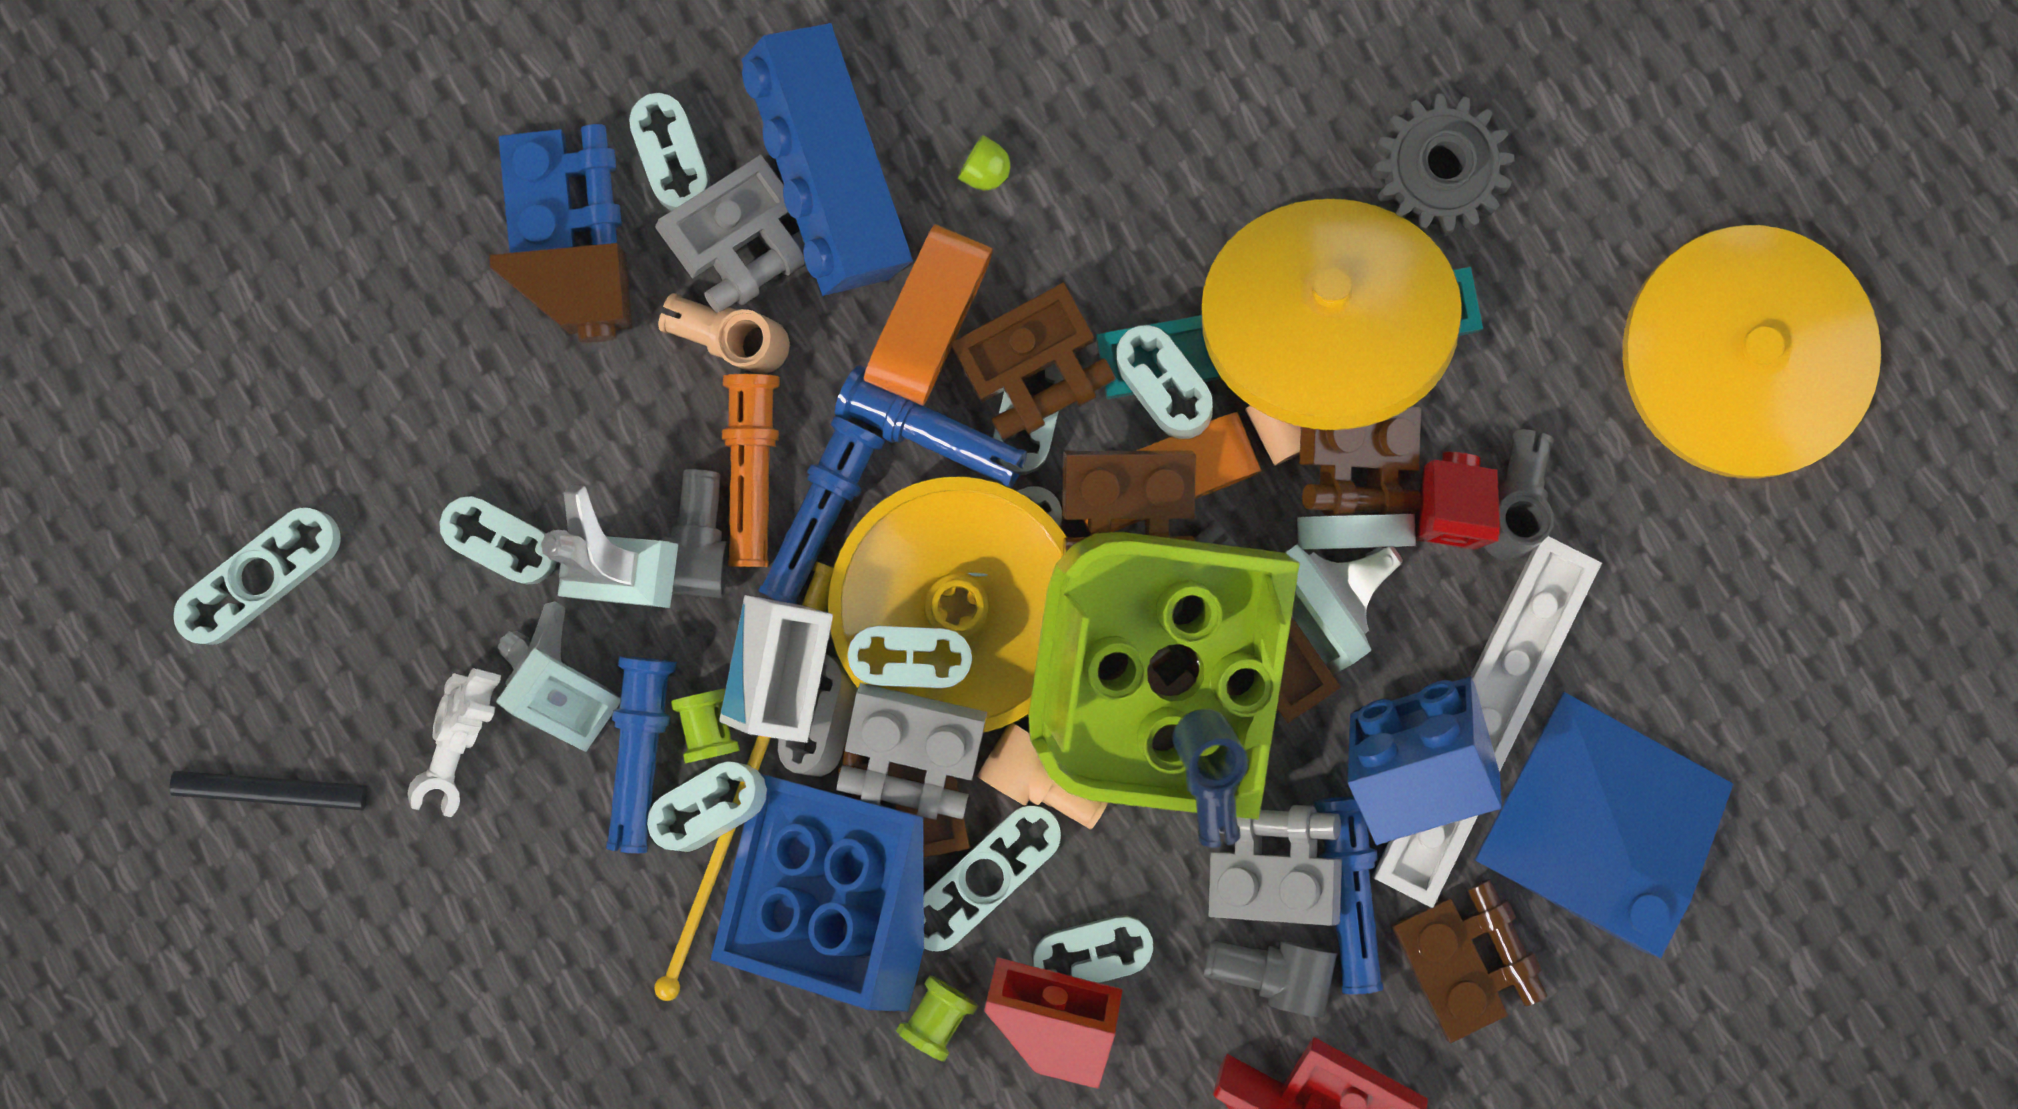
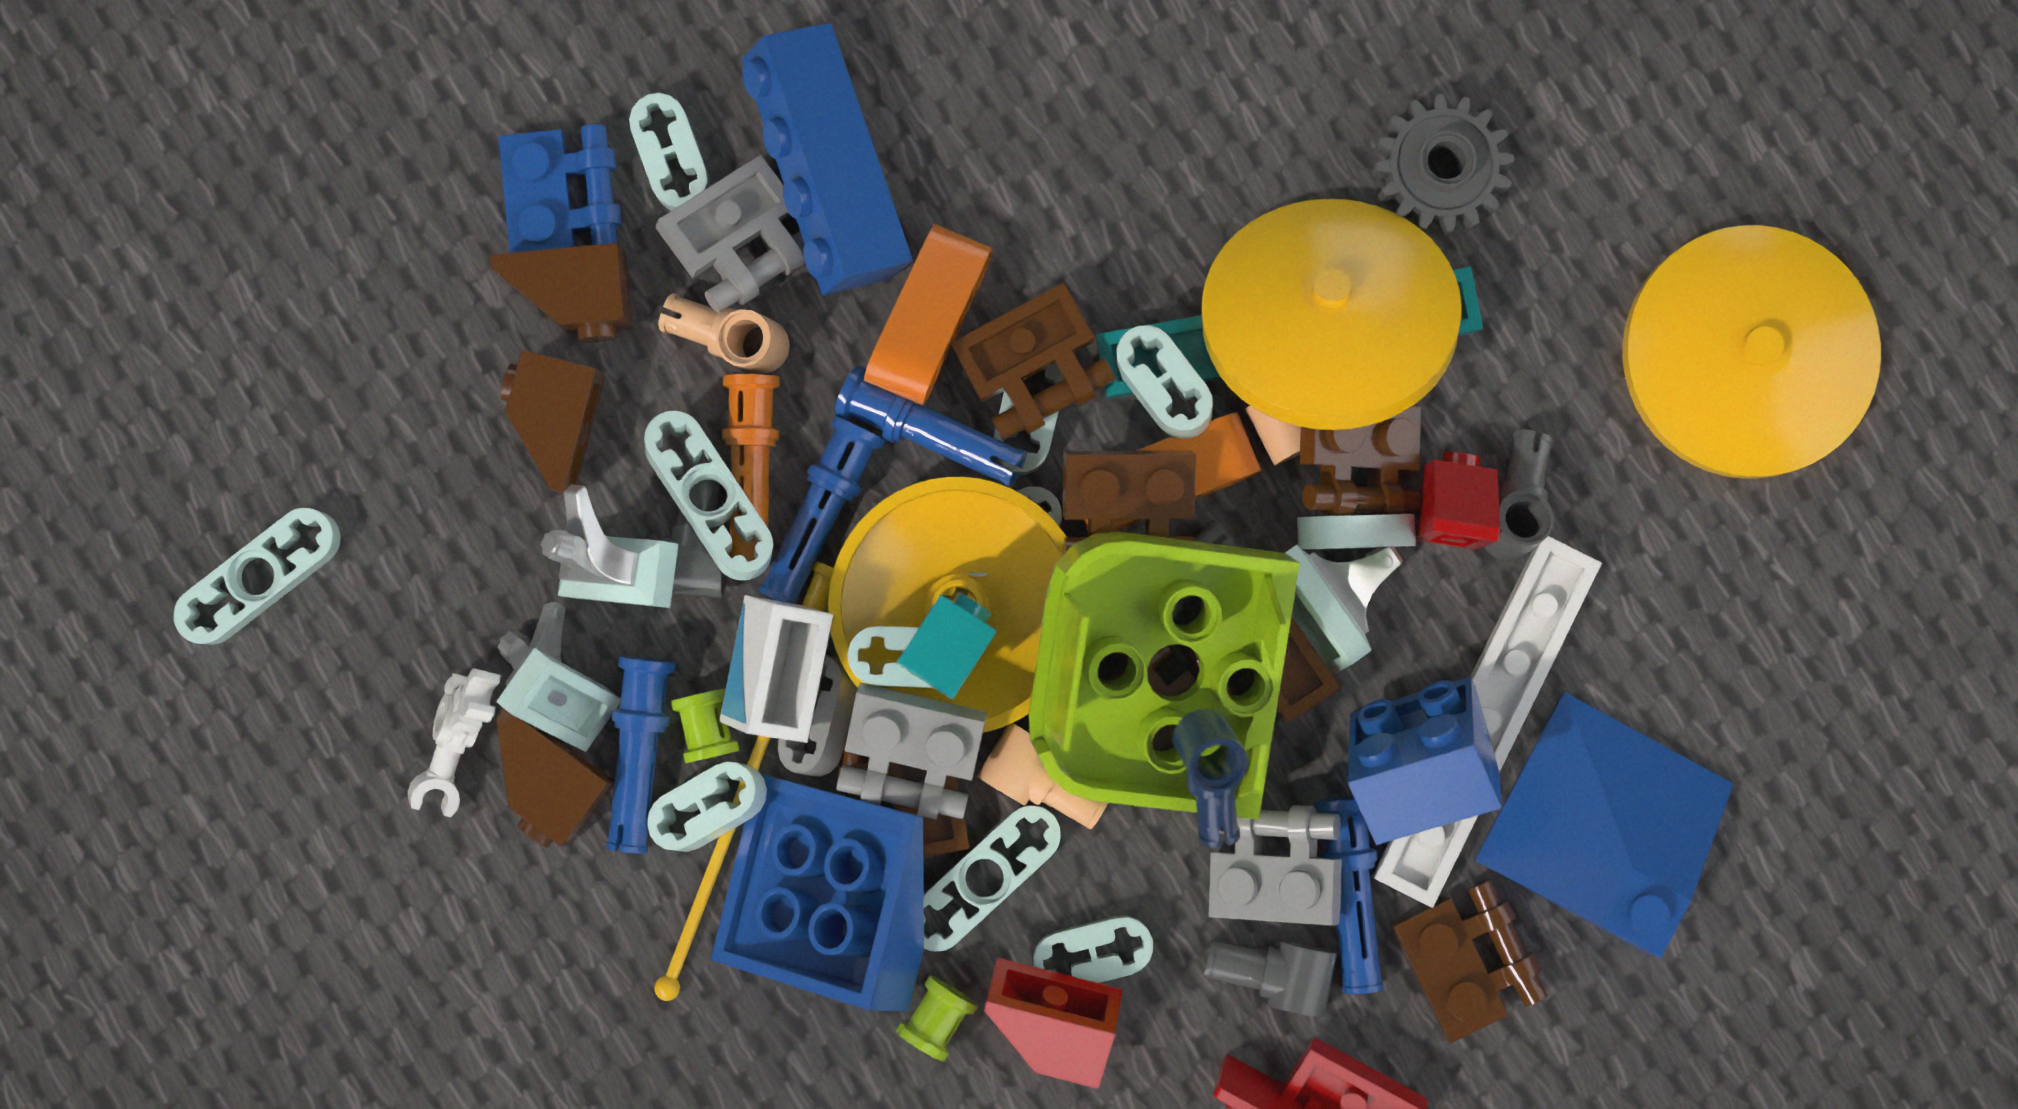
(268, 790): black bar -> none
(491, 554): light aqua beam -> none
(548, 782): none -> reddish brown slope
(553, 413): none -> reddish brown slope
(698, 446): none -> light aqua beam
(948, 643): none -> teal brick
(986, 165): lime hinge -> none

